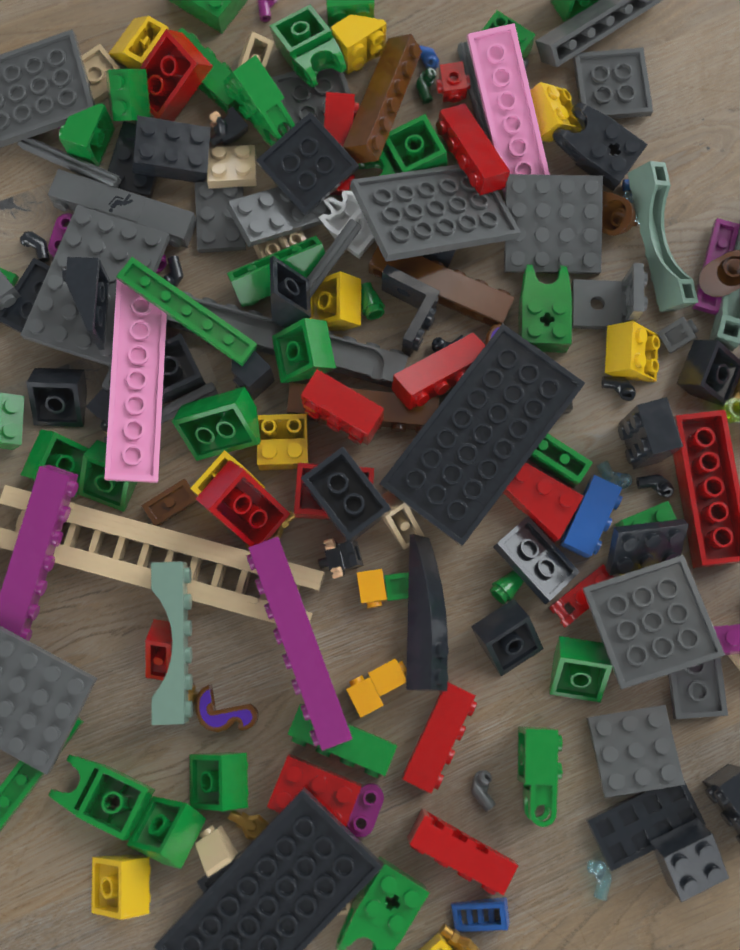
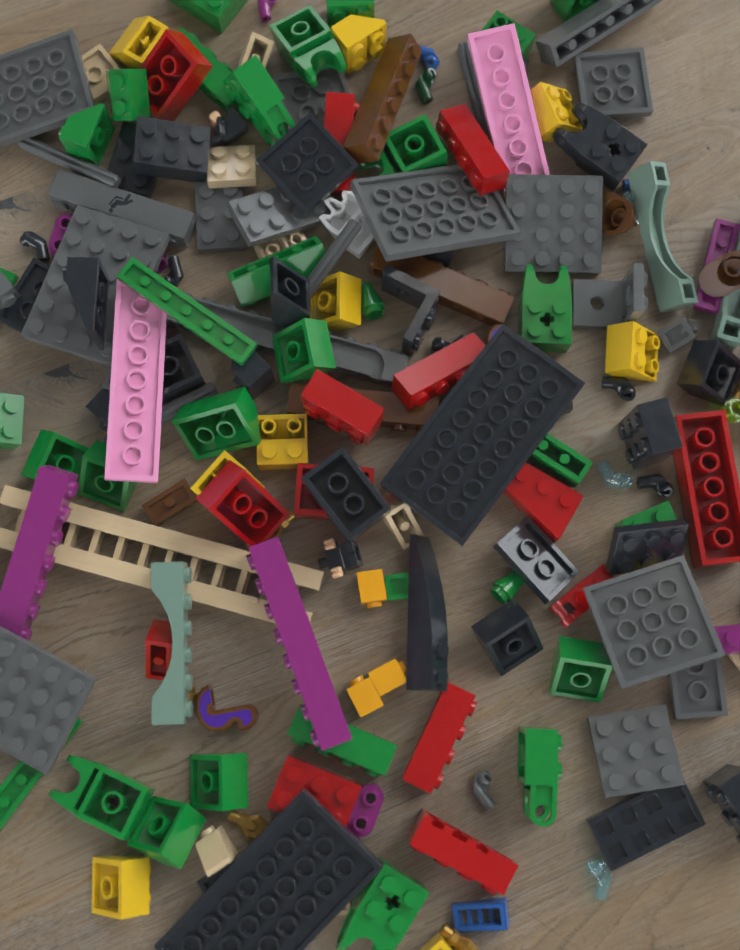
(57, 396): black slope -> none
(453, 82): red brick -> none
(591, 517): blue brick -> none
(689, 859): black brick -> none

